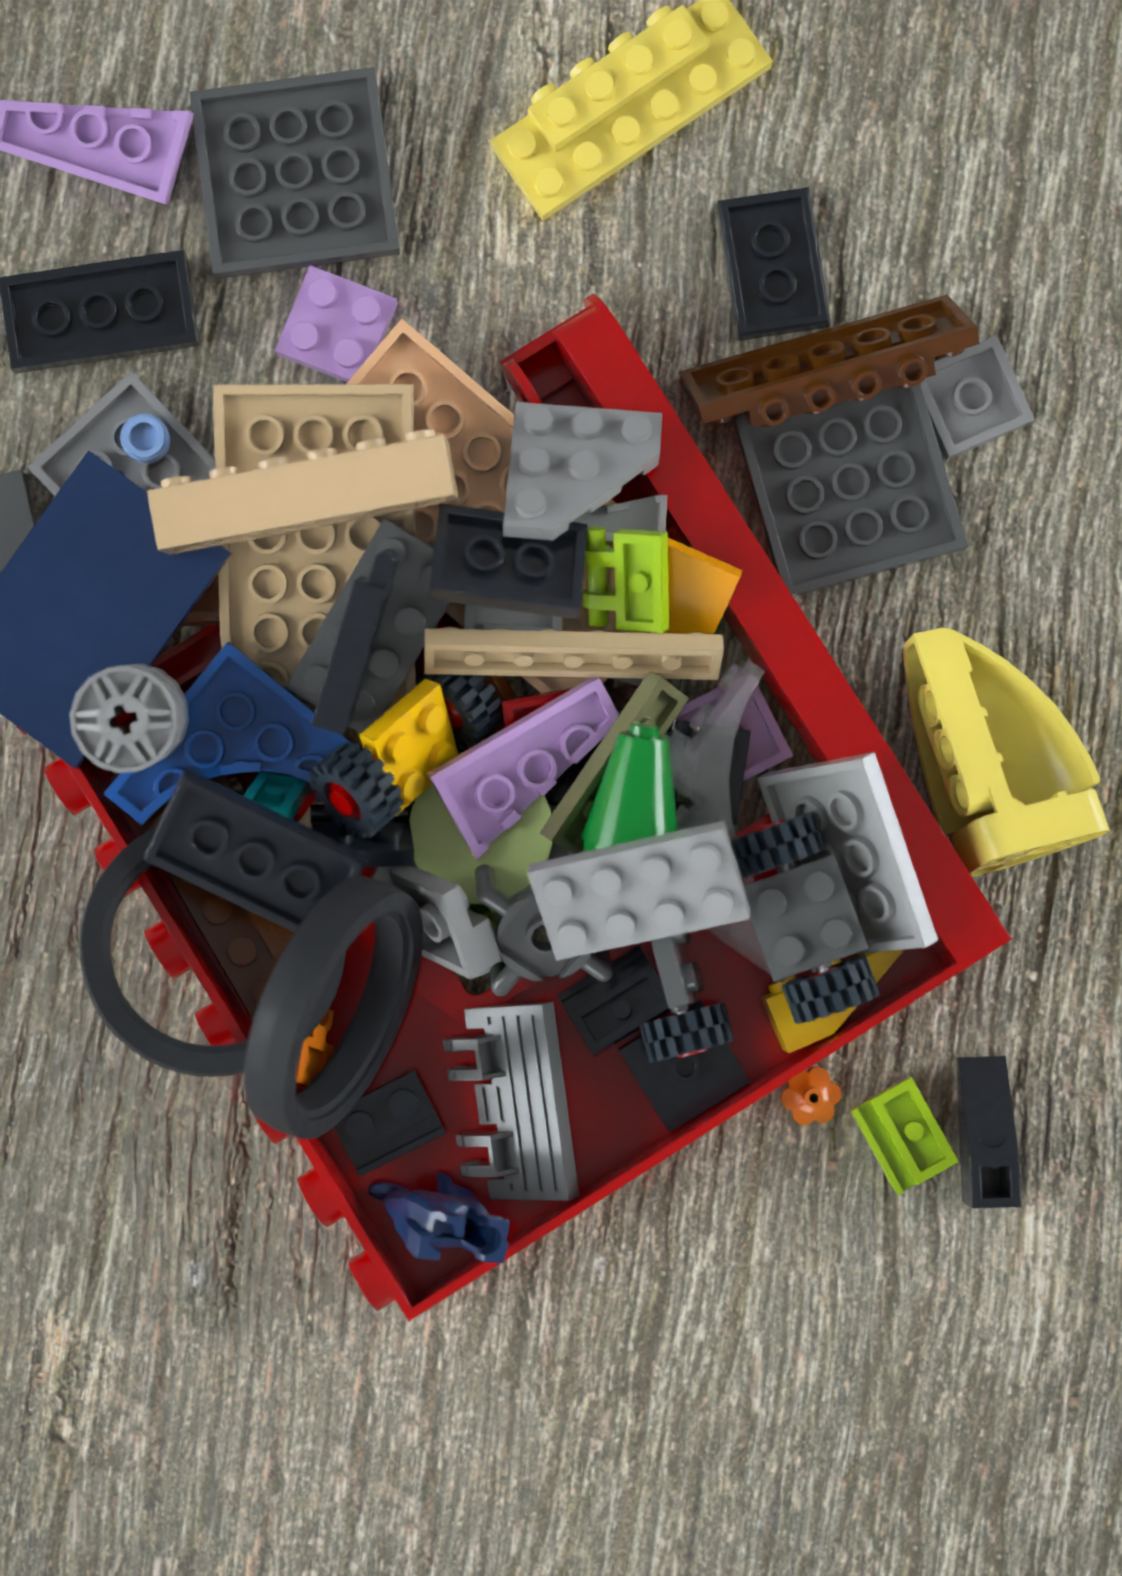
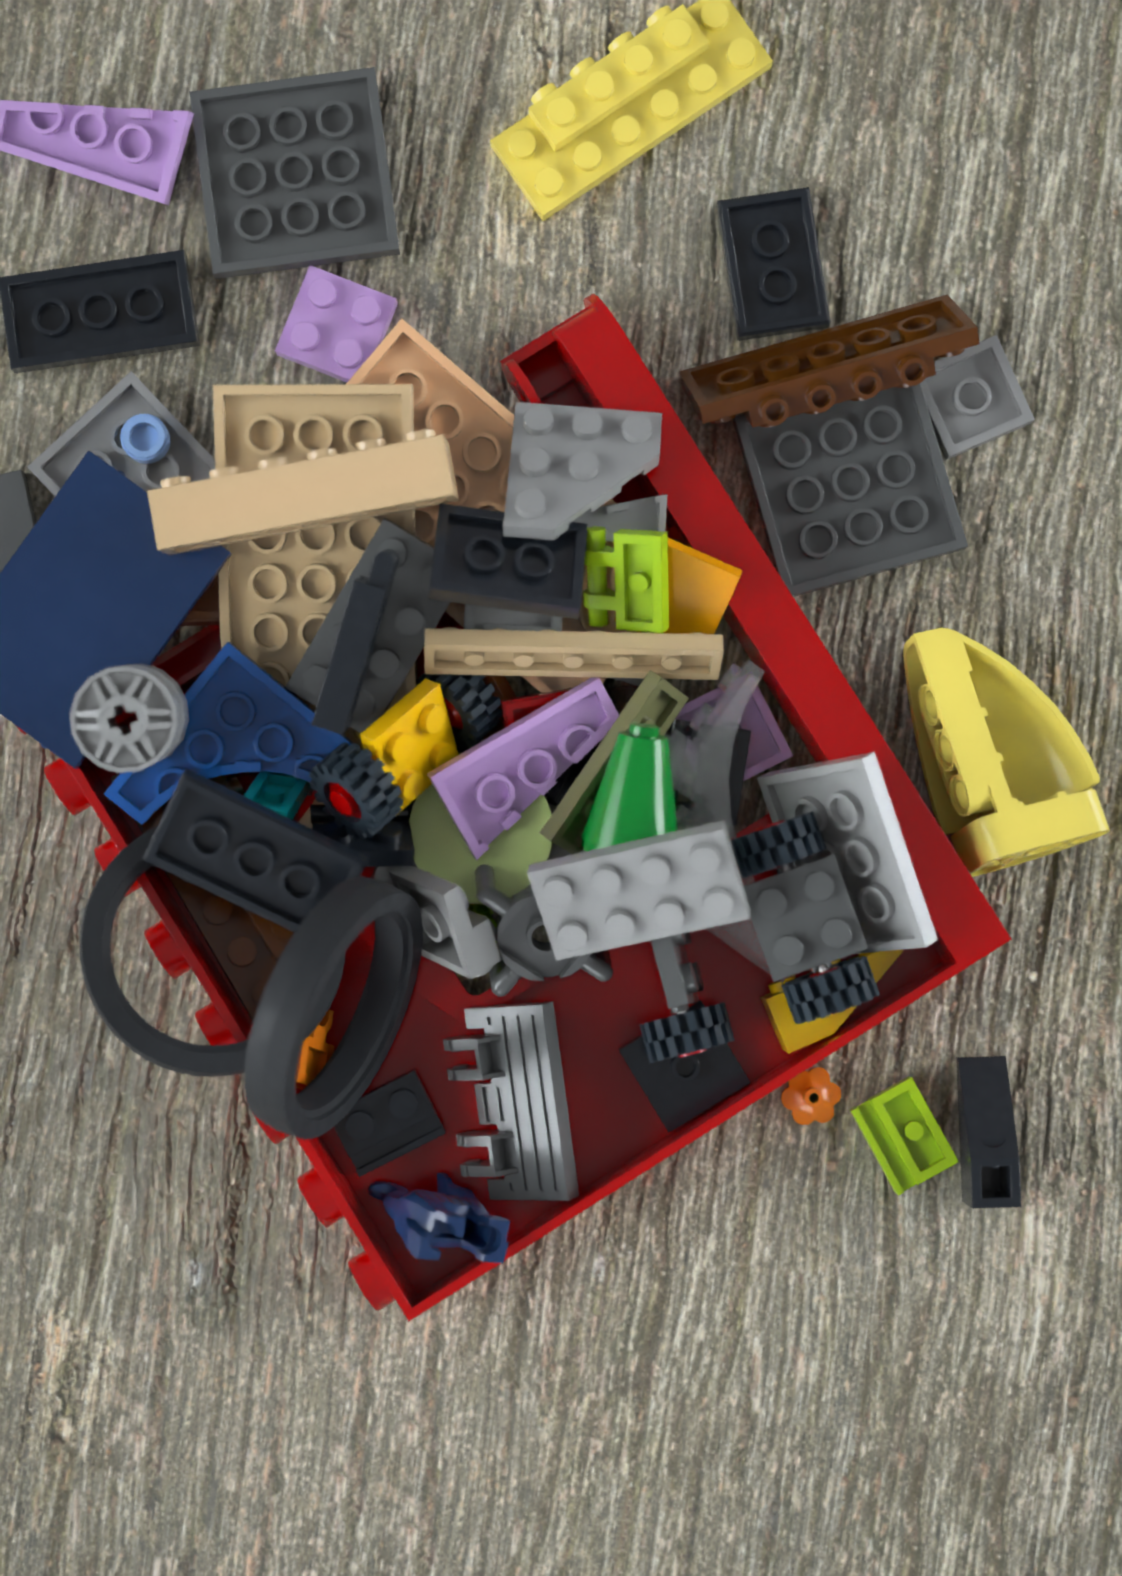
(616, 1008): black plate -> none

